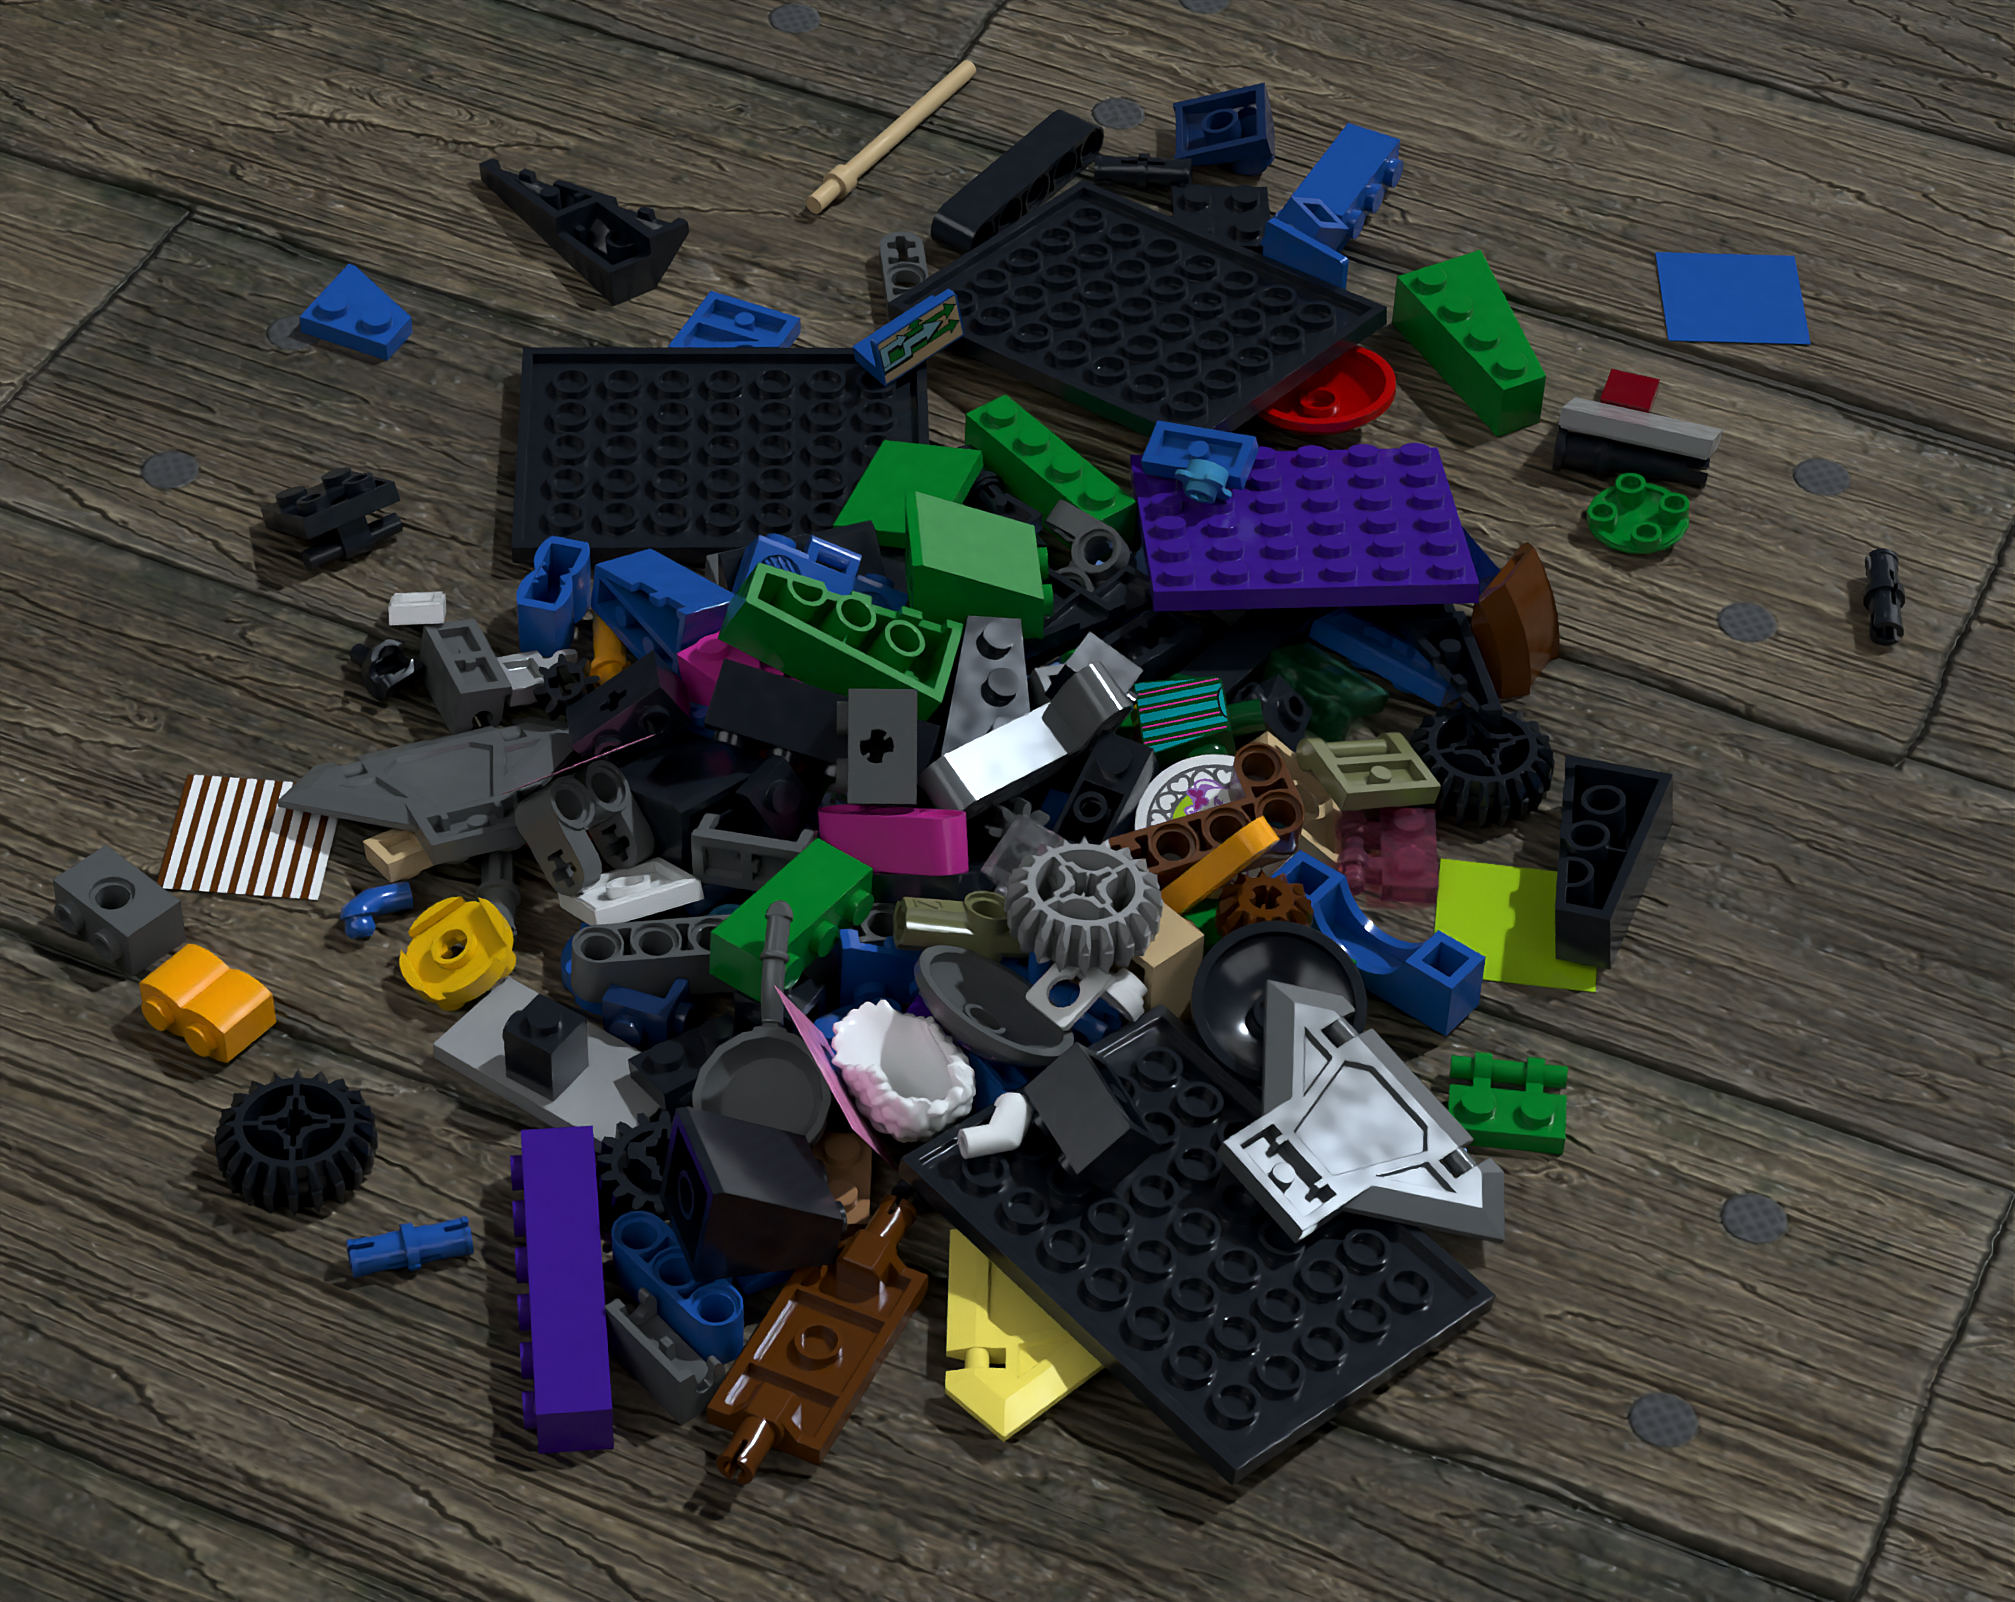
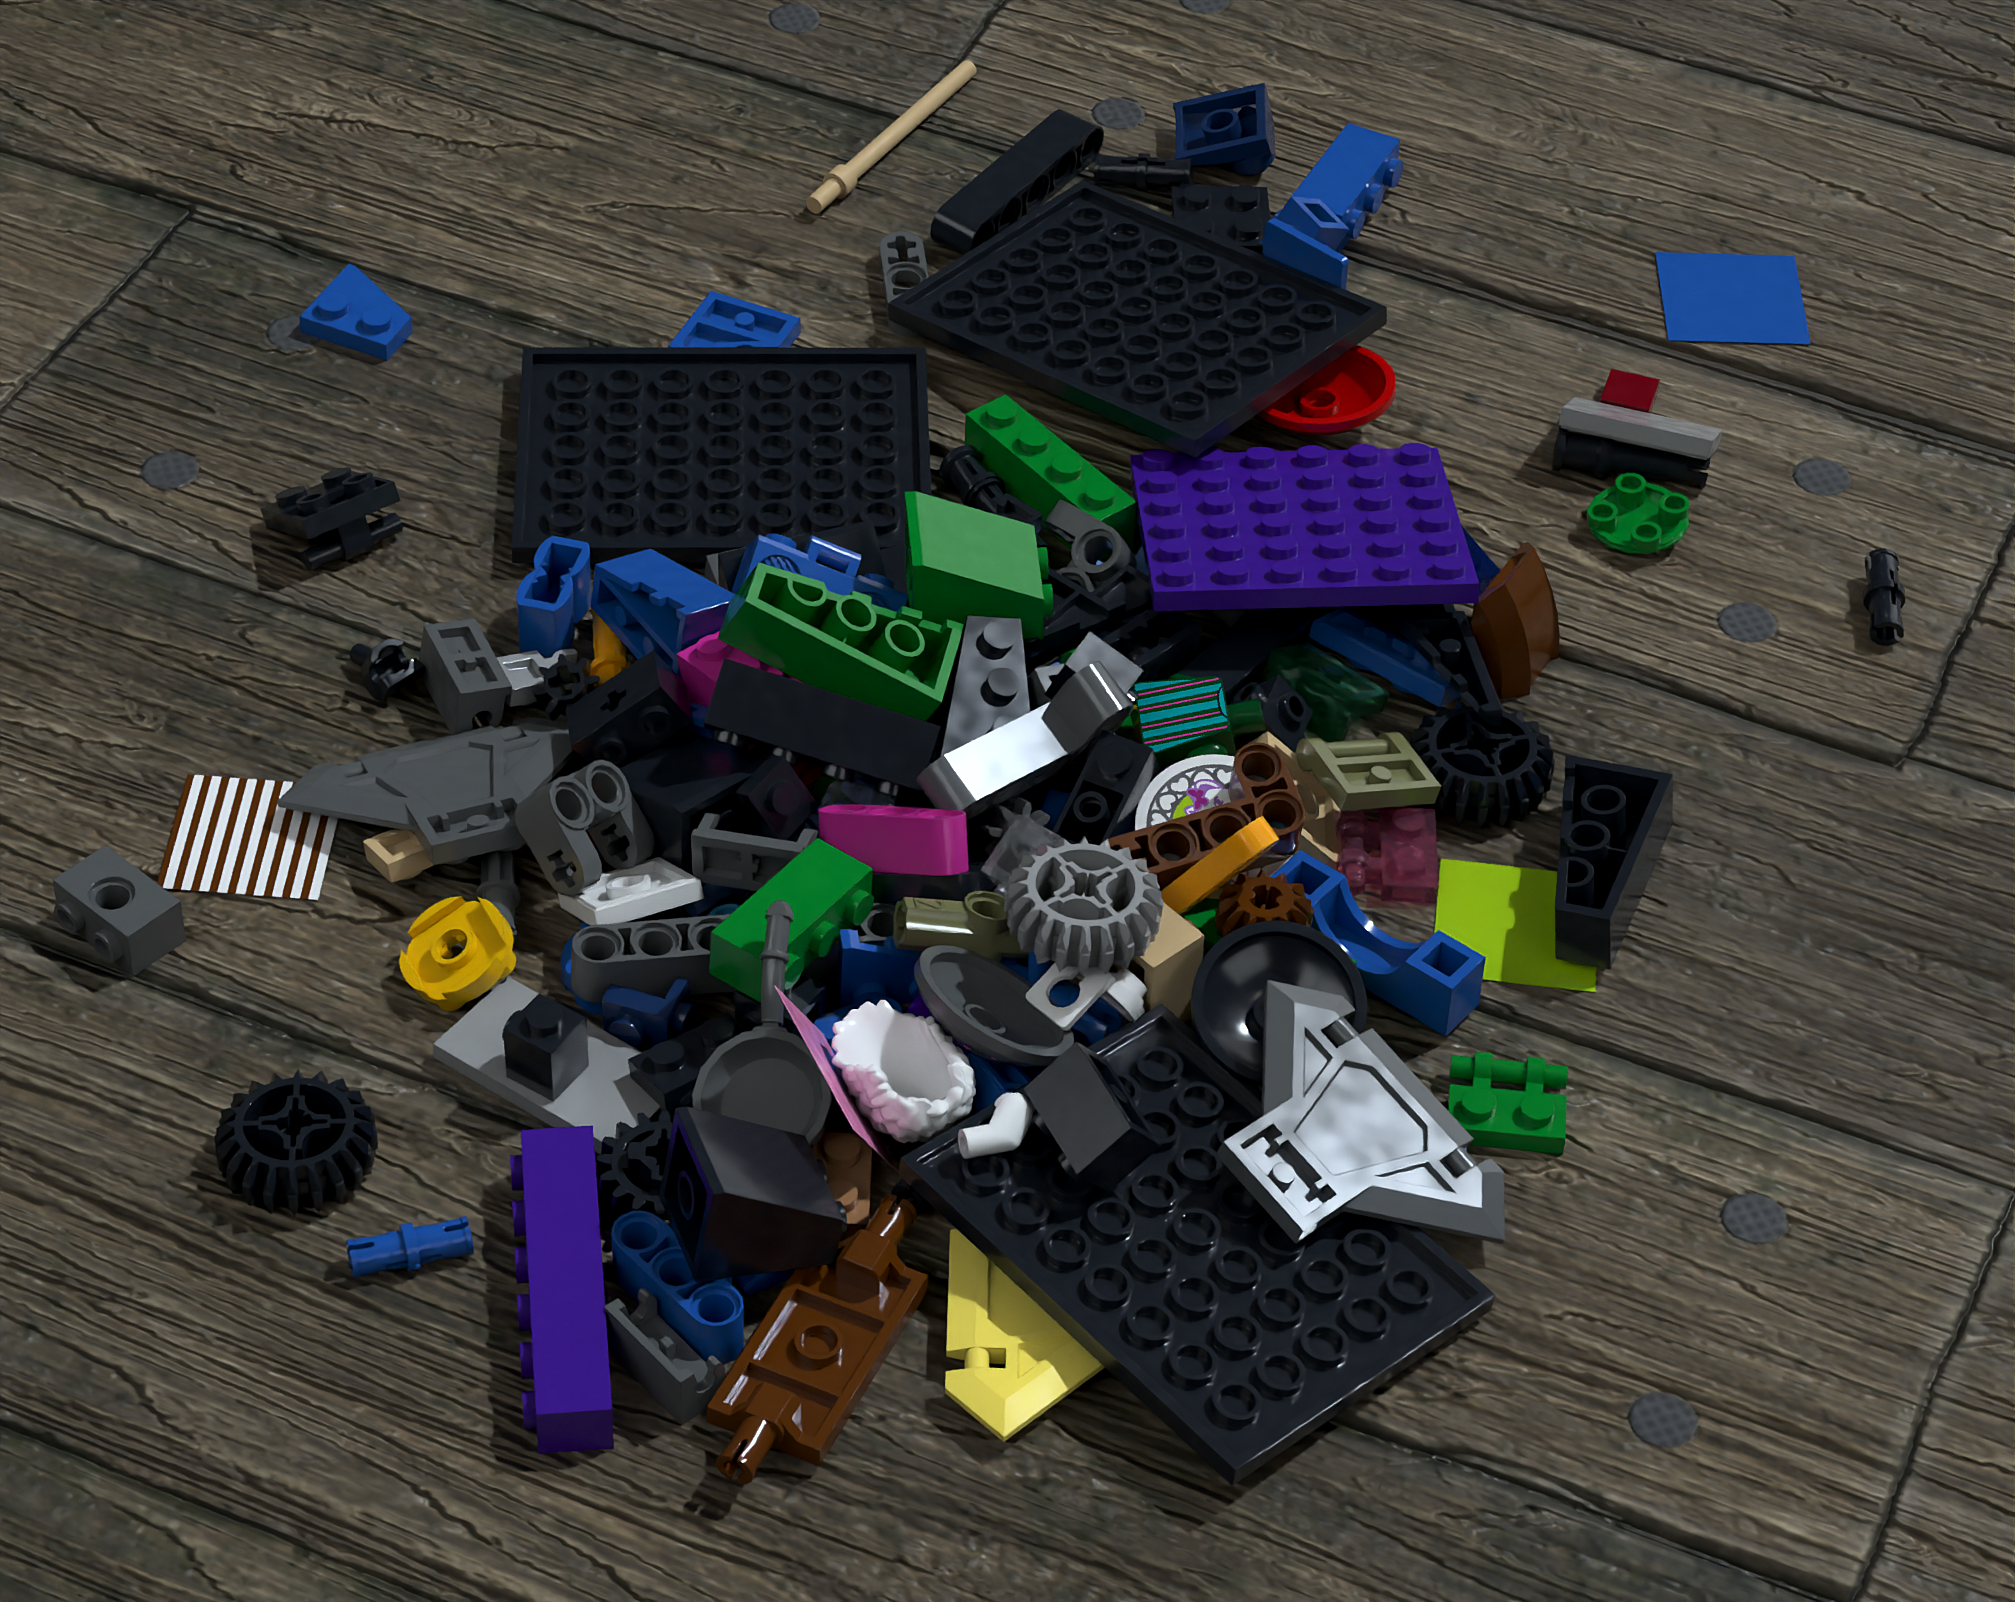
(207, 1003): light orange brick -> none
(373, 902): blue arm -> none
(417, 608): white tile -> none
(576, 765): sticker -> none
(606, 244): black wedge -> none
(896, 777): dark grey brick -> none
(907, 468): green tile -> none
(911, 338): panel -> none
(1177, 444): blue plate -> none
(1204, 481): dark azure plate -> none
(1472, 340): green wedge -> none

